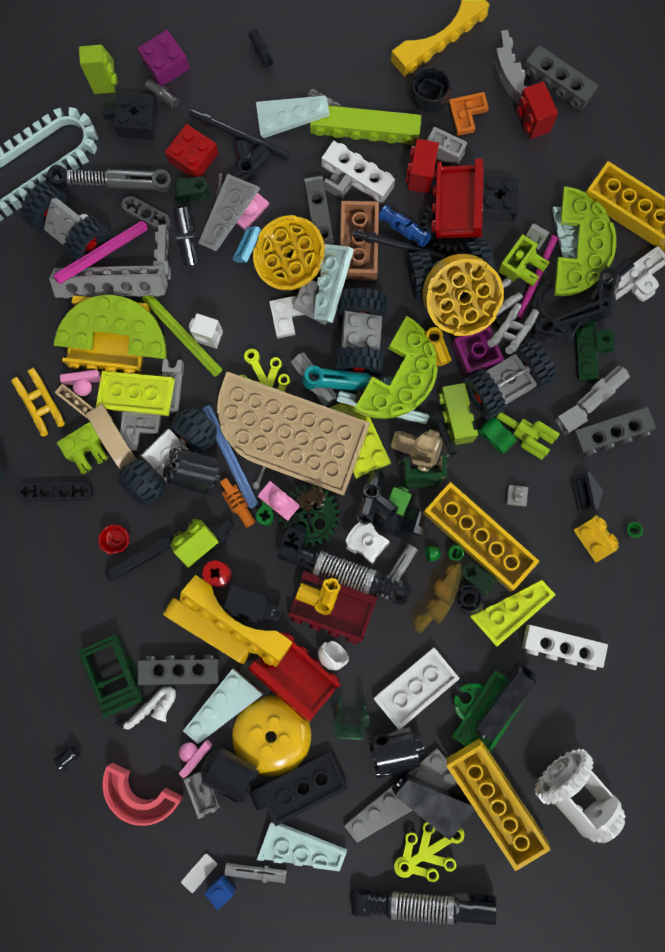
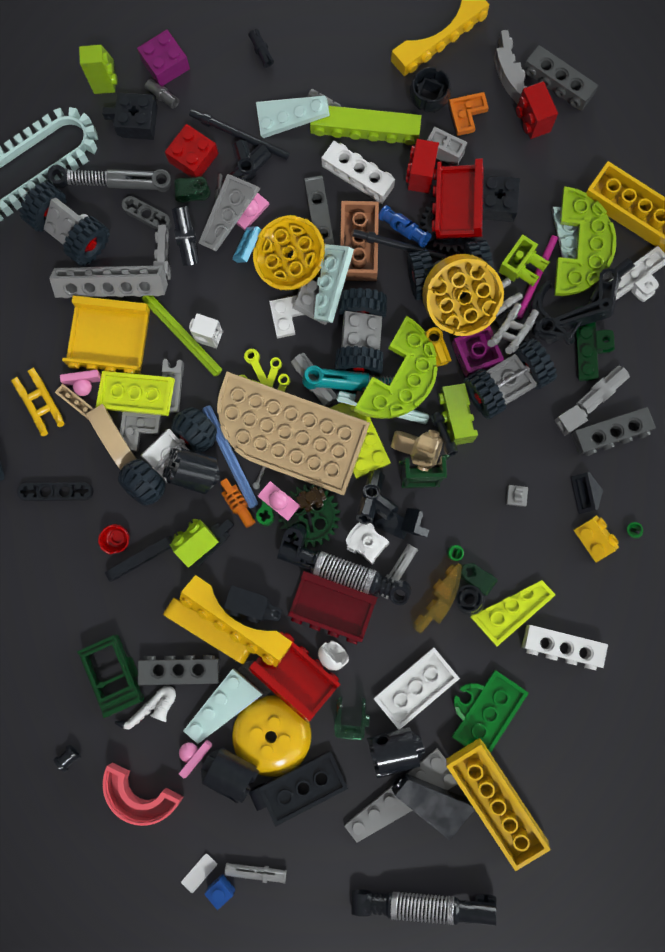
(80, 443): lime brick -> none
(100, 252): dark pink axle -> none
(114, 316): lime plate -> none
(202, 797): light grey hinge -> none
(210, 576): red piece -> none
(296, 847): light aqua wing -> none
(321, 599): yellow piece -> none
(338, 186): light grey panel -> none
(400, 498): bright green brick -> none
(425, 854): neon yellow plant -> none
(432, 553): green hinge -> none
(481, 537): yellow brick -> none
(497, 435): green axle -> none
(506, 701): black slope -> none
(530, 433): lime plant -> none
(537, 235): light grey tile -> none
(564, 779): white piece -> none

